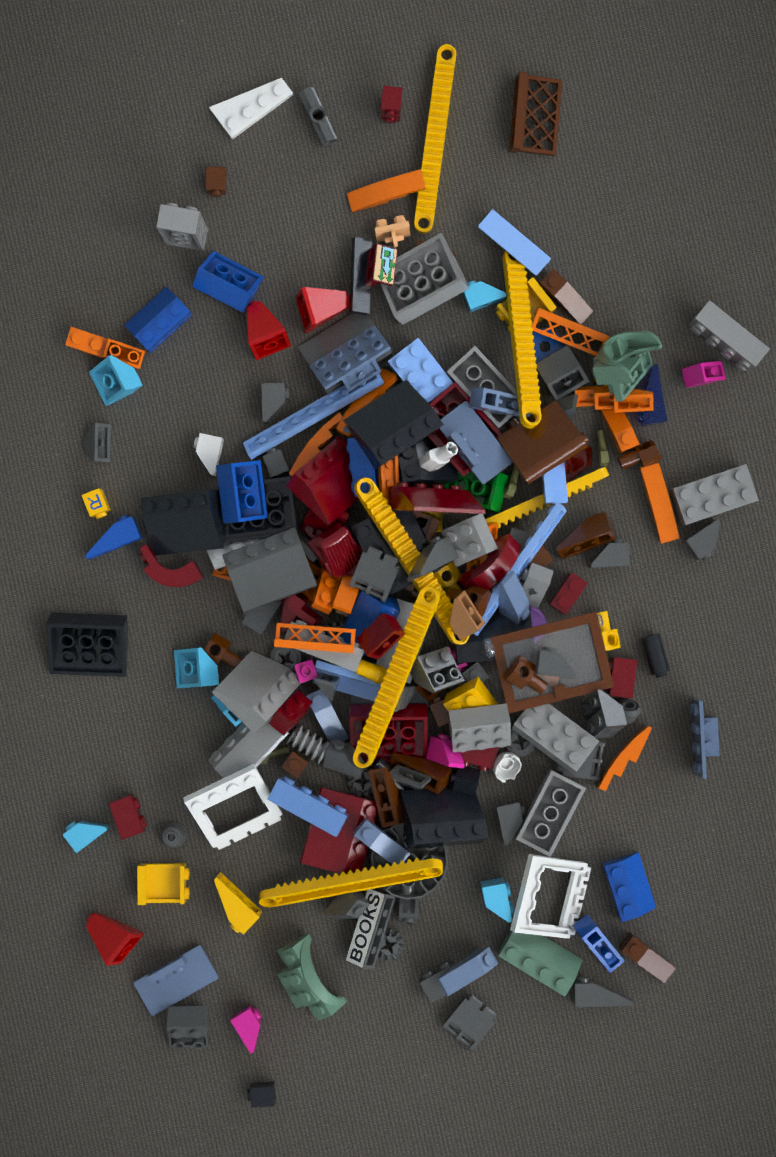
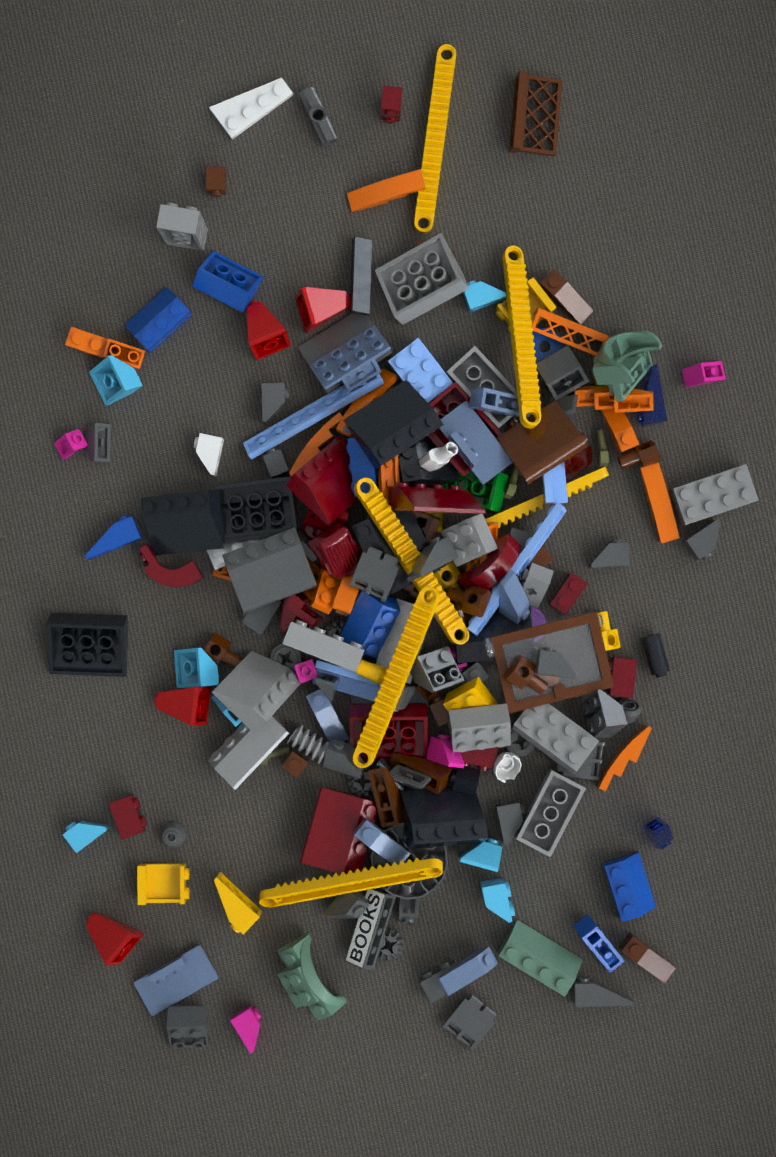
(70, 443): none -> dark pink bracket
(96, 503): yellow brick -> none
(186, 704): none -> red slope
(223, 790): white hinge -> none
(241, 491): blue slope -> none
(262, 1094): black brick -> none
(290, 712): dark red brick -> none
(307, 806): medium blue brick -> none
(309, 645): orange fence -> none
(380, 635): dark red brick -> none
(381, 265): panel -> none
(392, 232): light nougat hips -> none
(465, 617): medium nougat slope -> none
(483, 855): none -> medium azure slope
(514, 242): light blue panel -> none
(531, 884): white hinge -> none
(590, 534): reddish brown slope -> none
(658, 833): none -> clear blue slope
(705, 737): sand blue bracket -> none
(728, 336): light grey brick -> none

